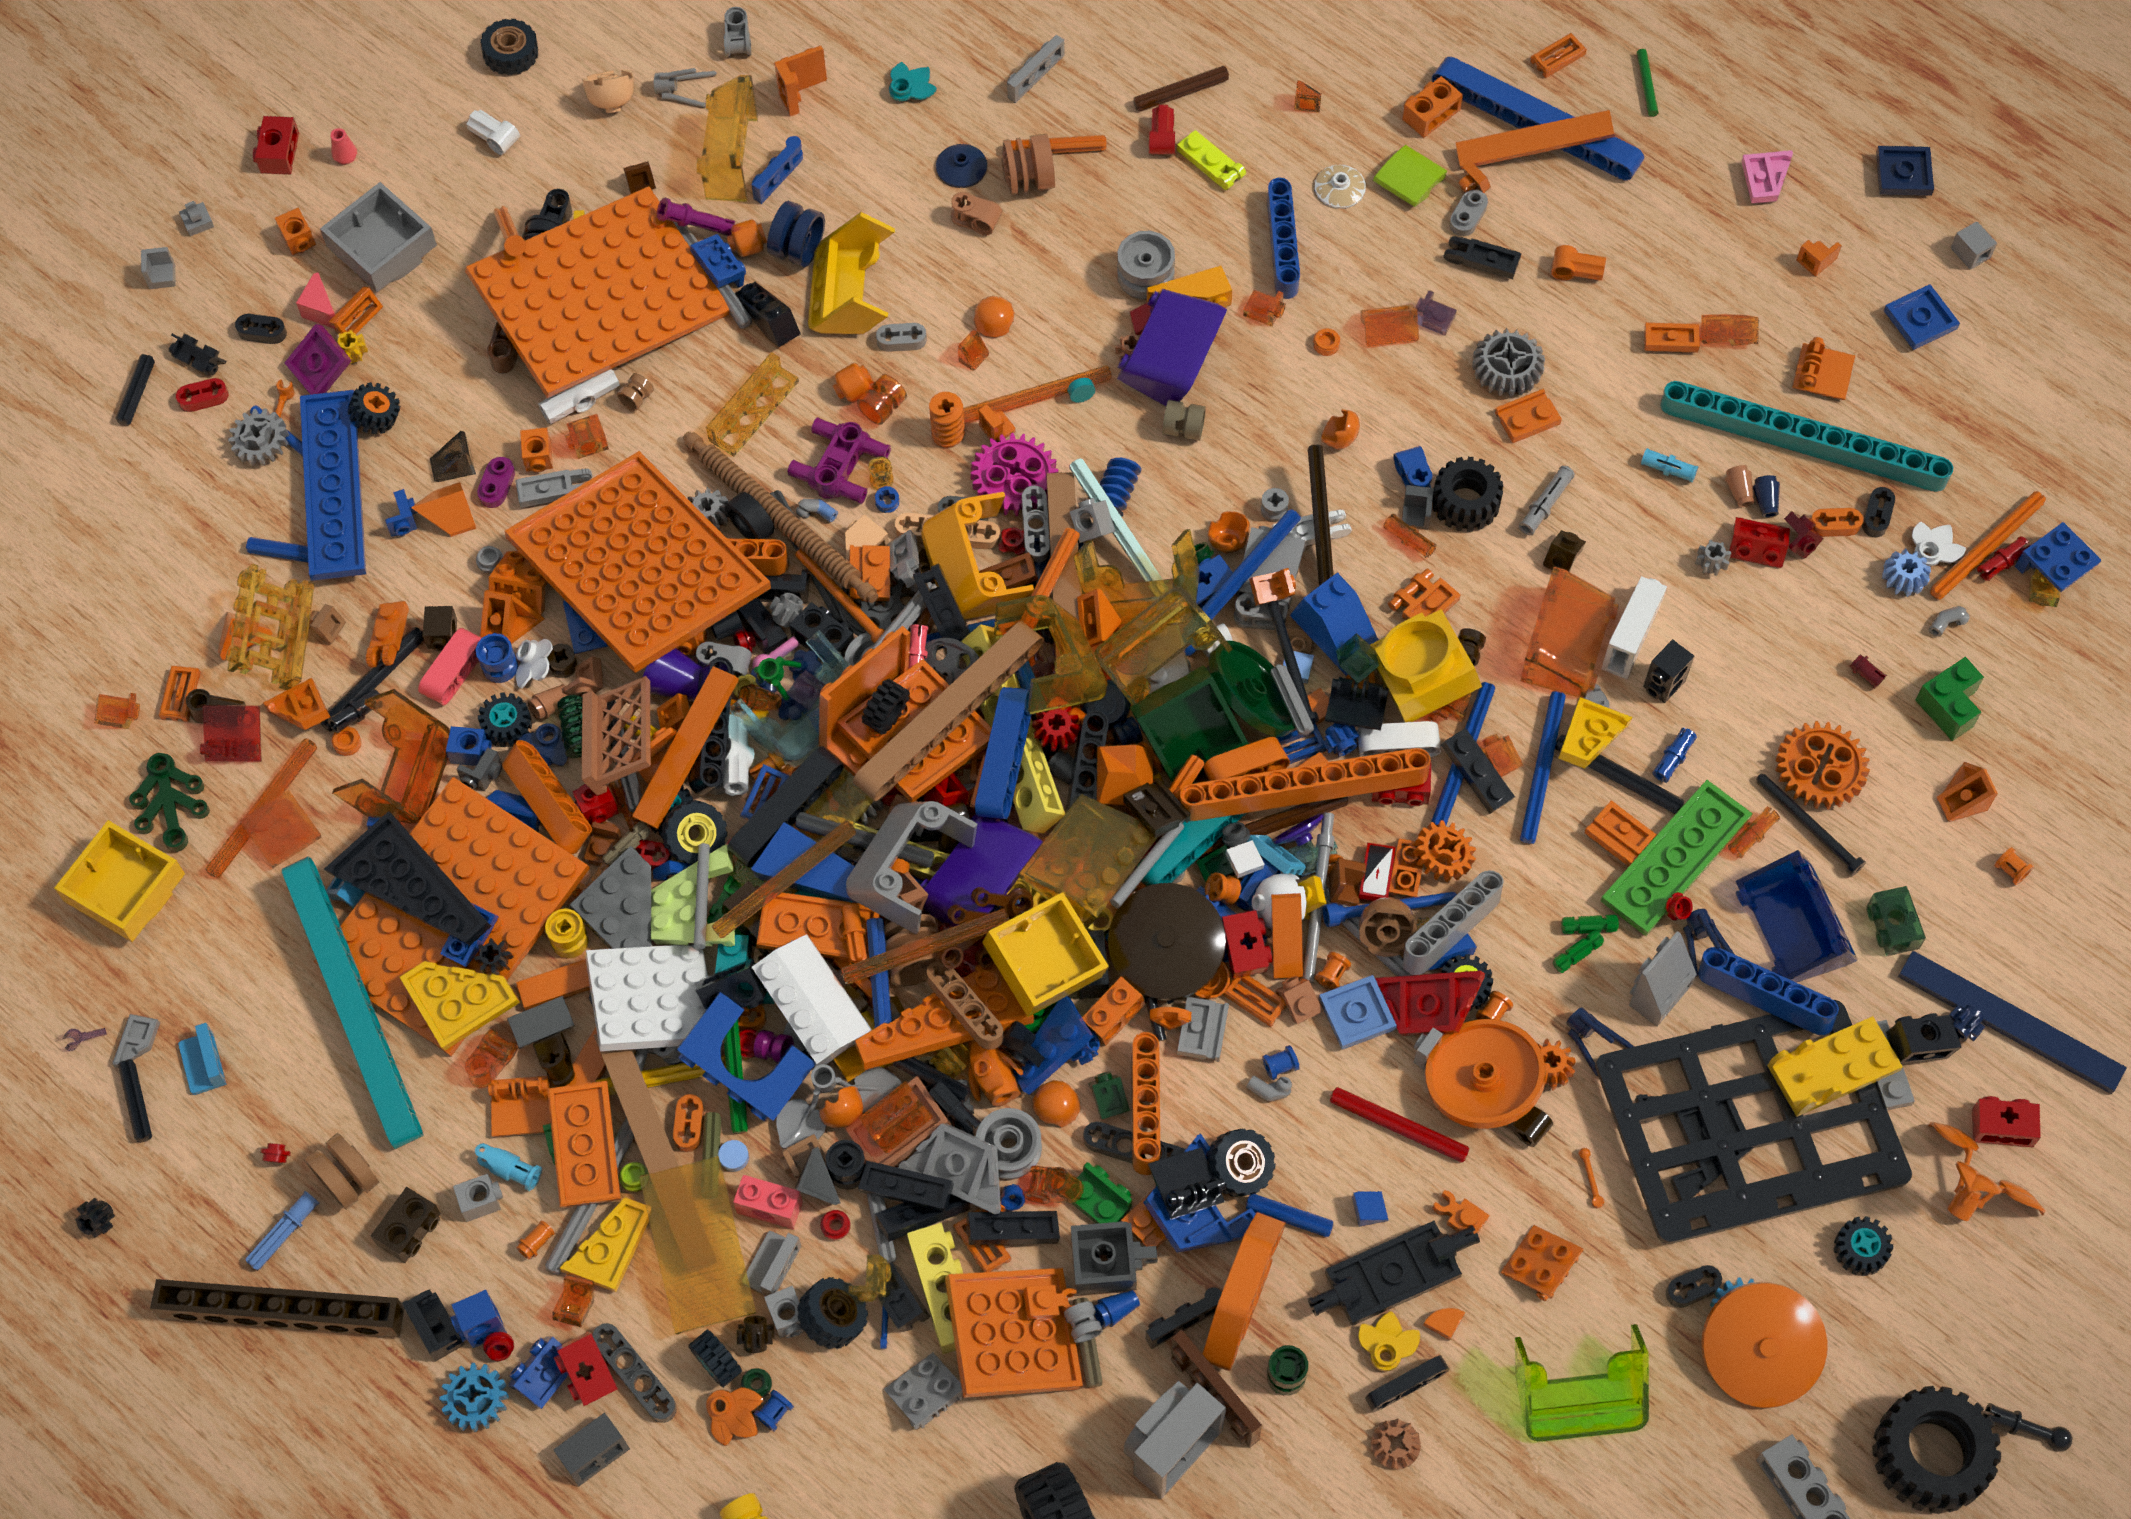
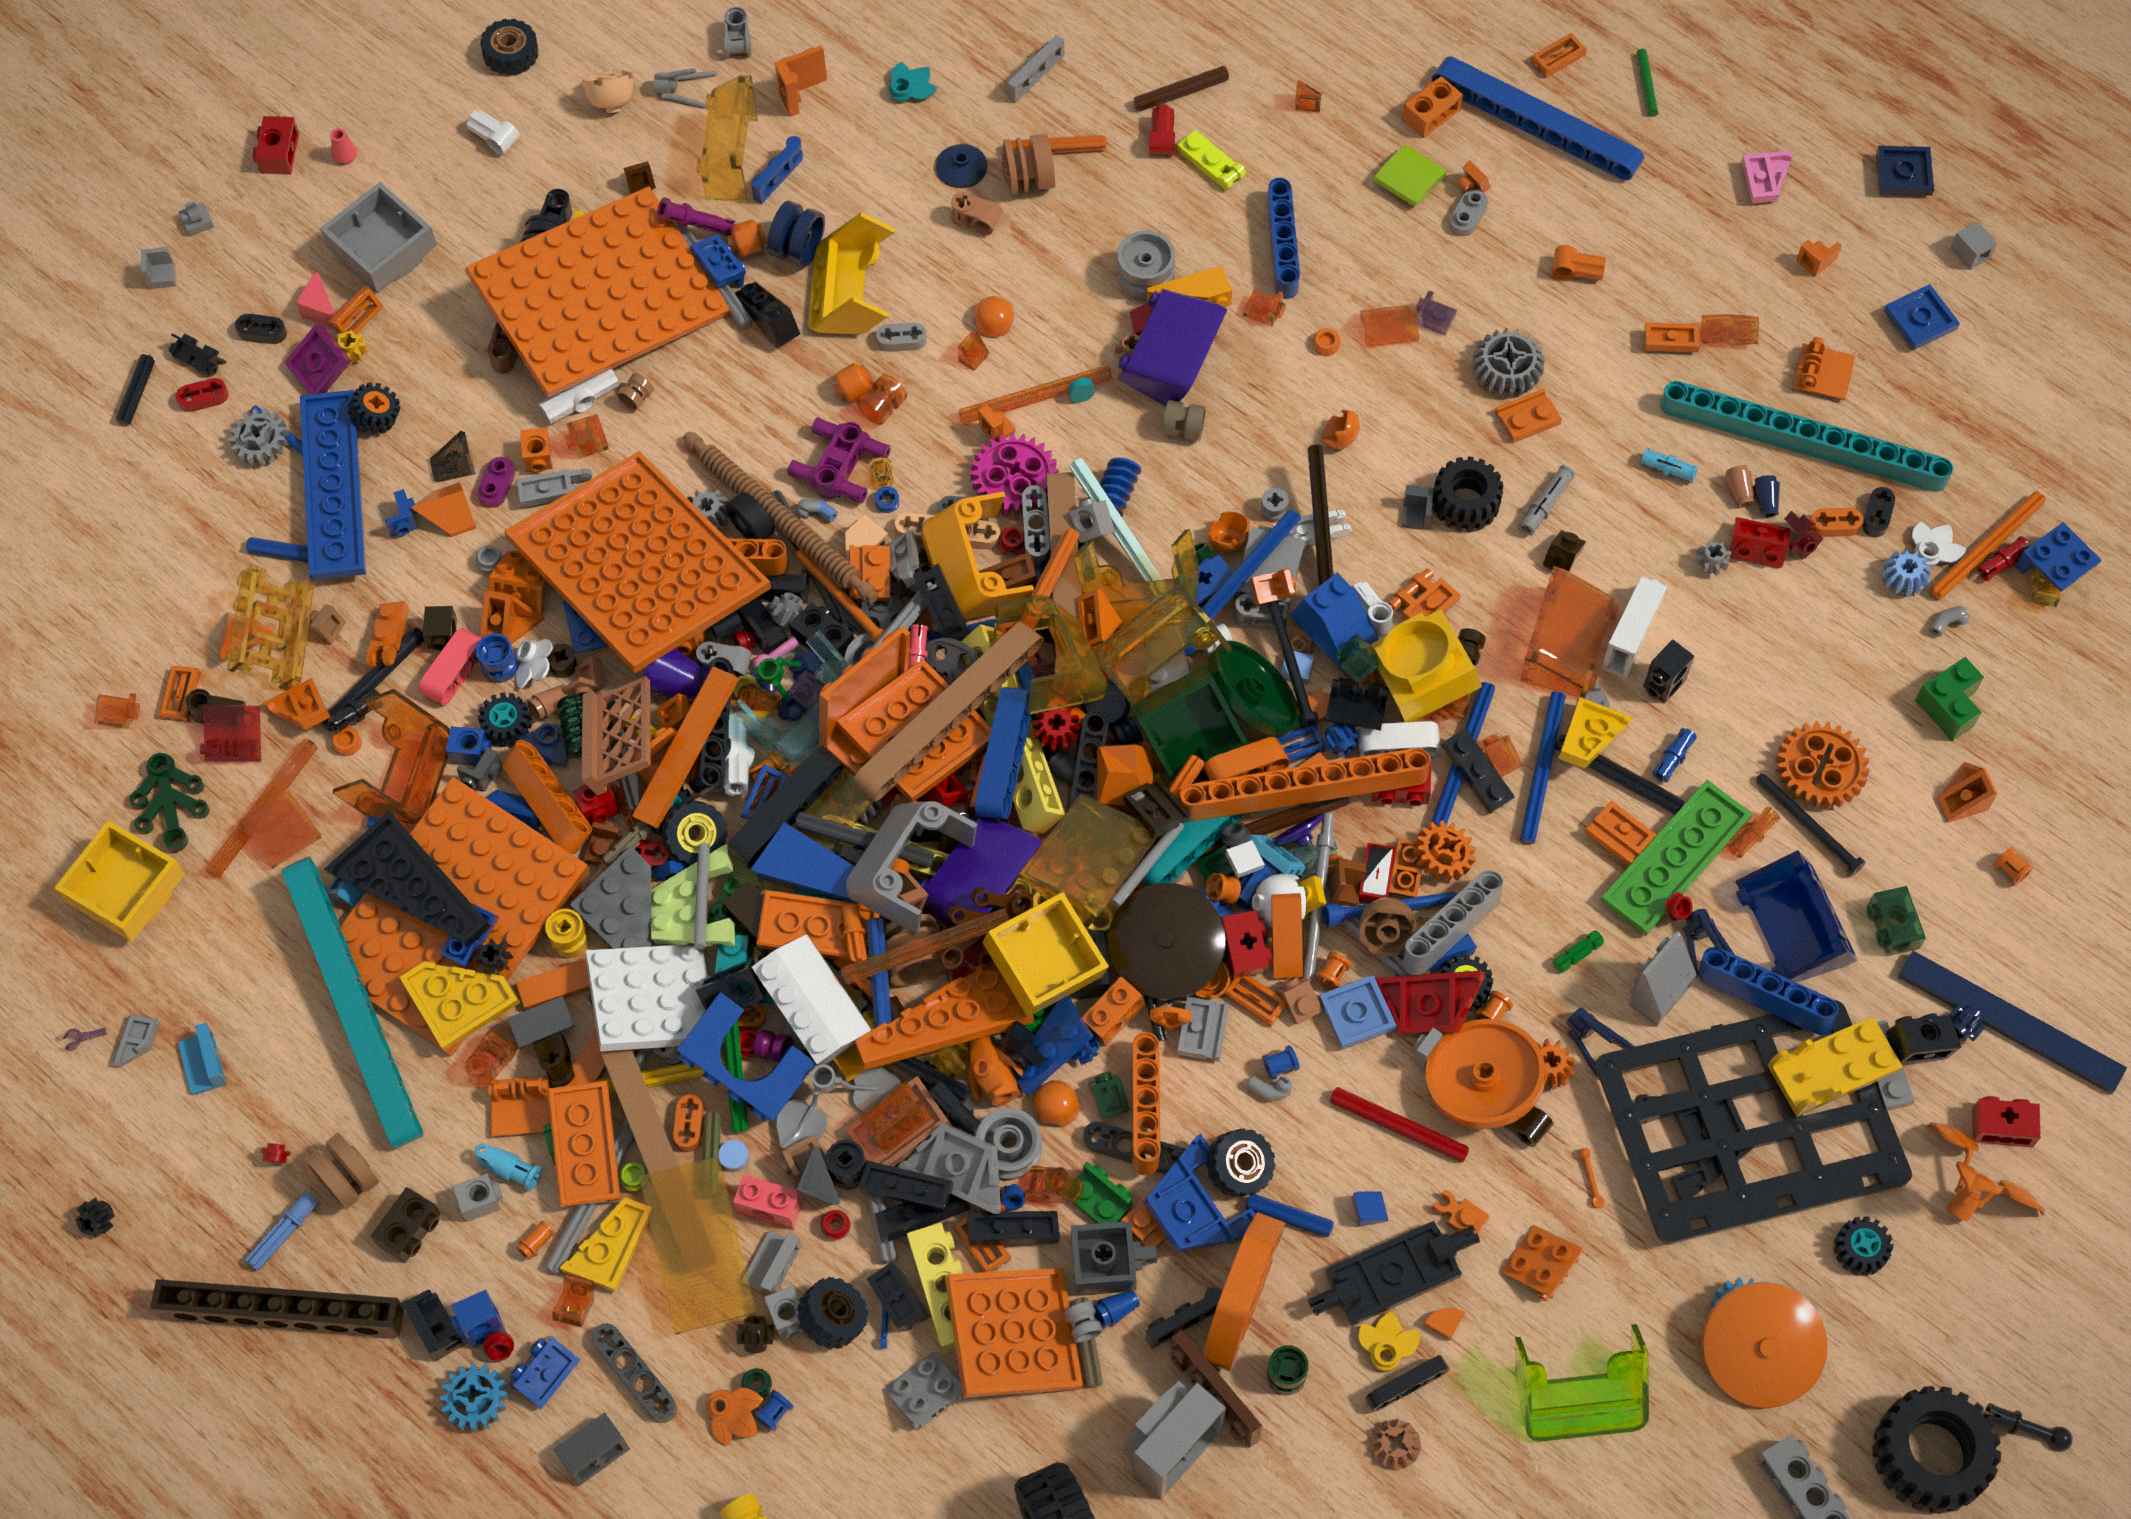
(134, 1100): black axle -> none
(284, 395): orange hand -> none
(295, 231): orange brick -> none
(513, 244): orange axle -> none
(599, 1381): red brick -> none
(715, 1358): black wheel -> none
(744, 399): clear yellow fence -> none
(783, 879): clear orange axle -> none
(845, 1110): orange hair -> none
(877, 1274): clear yellow bracket -> none
(885, 706): black tyre -> none
(947, 419): orange piece -> none
(968, 1002): medium nougat beam -> none
(1044, 1302): orange plate -> none
(1187, 1183): black hinge -> none
(1292, 700): light grey axle -> none
(1340, 194): tan dish -> none
(1375, 609): none -> white piece
(1410, 536): clear orange pin -> none
(1413, 467): blue piece -> none
(1483, 256): black hinge -> none
(1536, 139): orange tile -> none
(1587, 924): green axle -> none
(1690, 1280): black beam -> none
(1867, 671): dark red pin -> none

